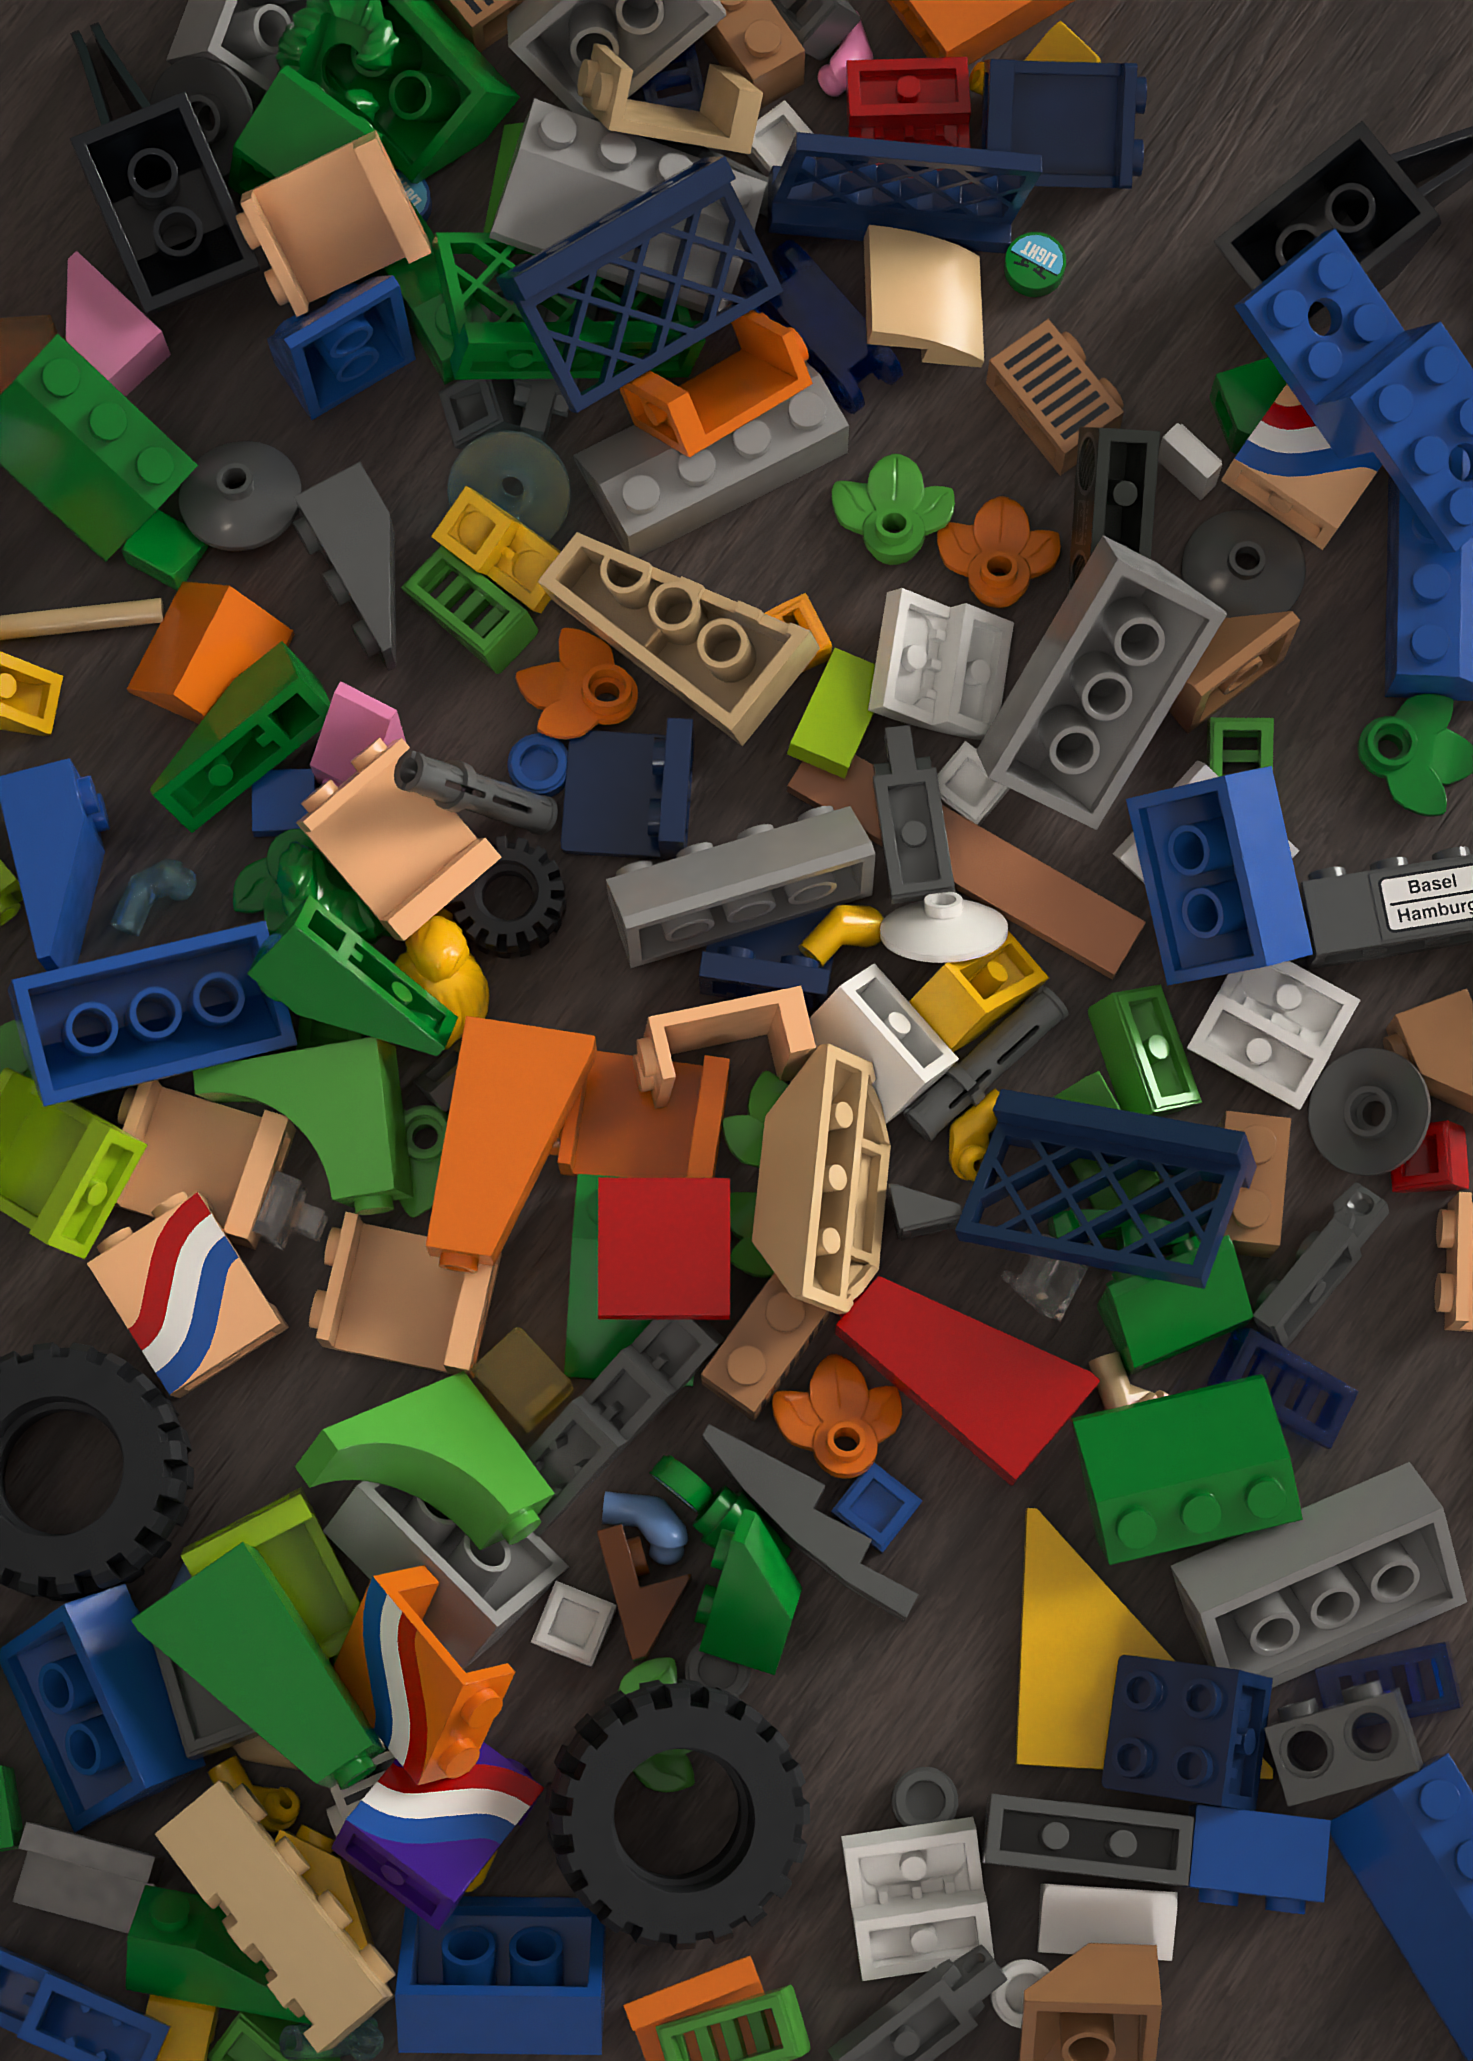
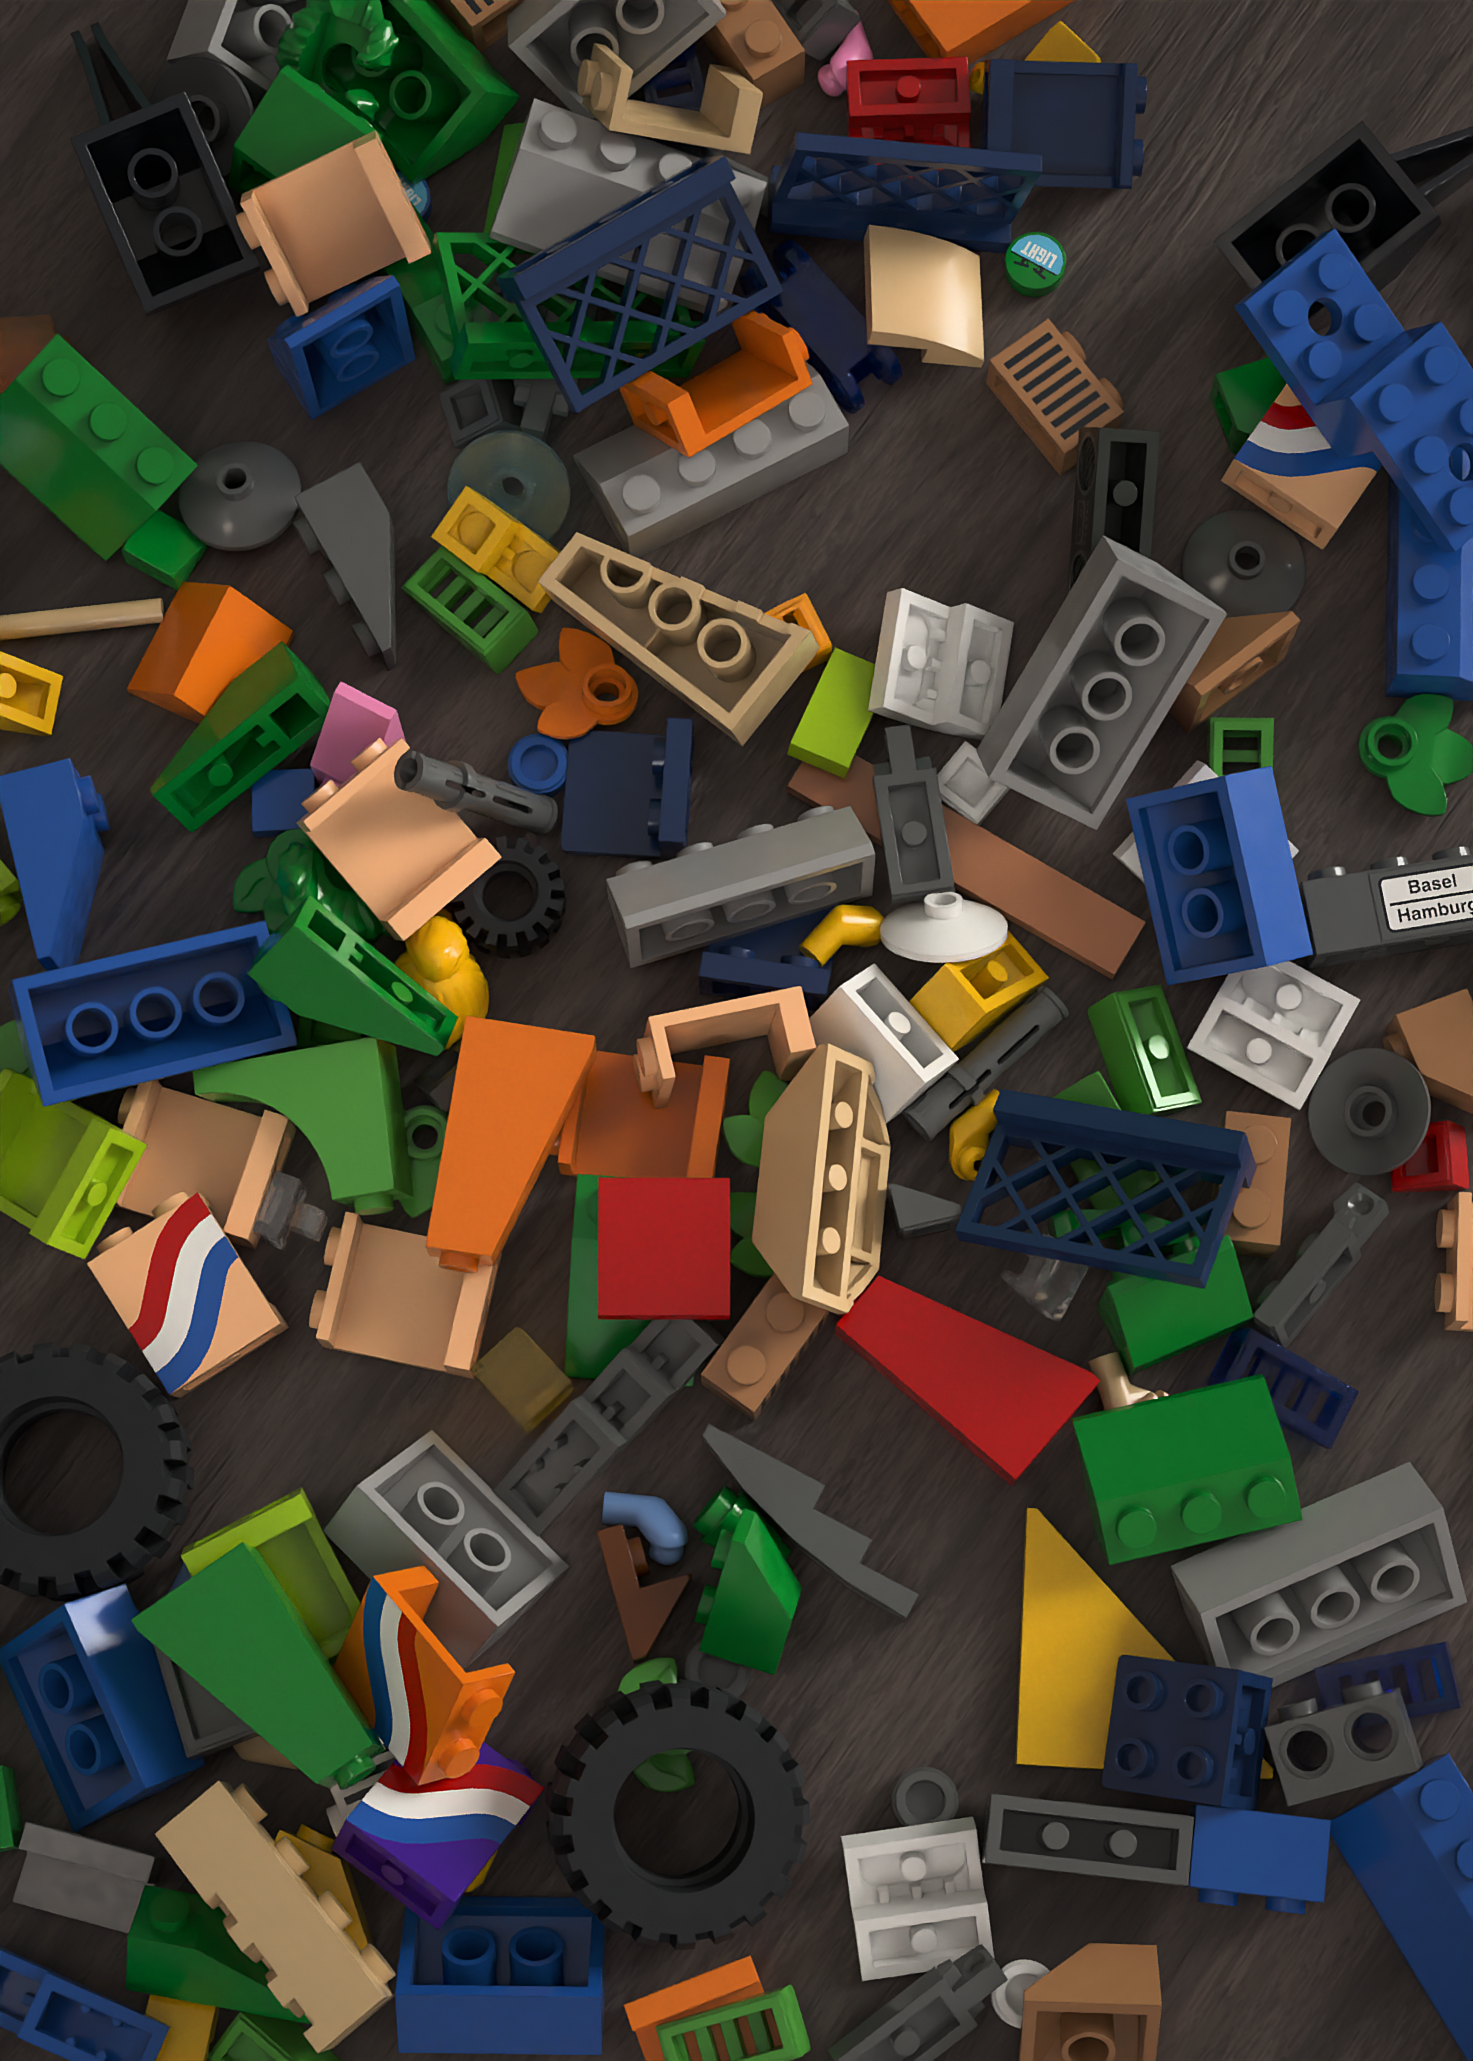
(110, 328): bright pink slope -> none
(149, 886): clear light blue arm -> none
(280, 1803): yellow arm -> none
(362, 2043): clear light blue arm -> none
(445, 1451): bright green arch -> none
(574, 1624): white tile -> none
(682, 1483): green tile -> none
(774, 136): white tile -> none
(836, 1408): orange plate -> none
(877, 1507): blue tile -> none
(893, 501): bright green plate -> none
(1001, 544): orange plate -> none
(1086, 1914): white slope -> none
(1189, 460): white tile -> none

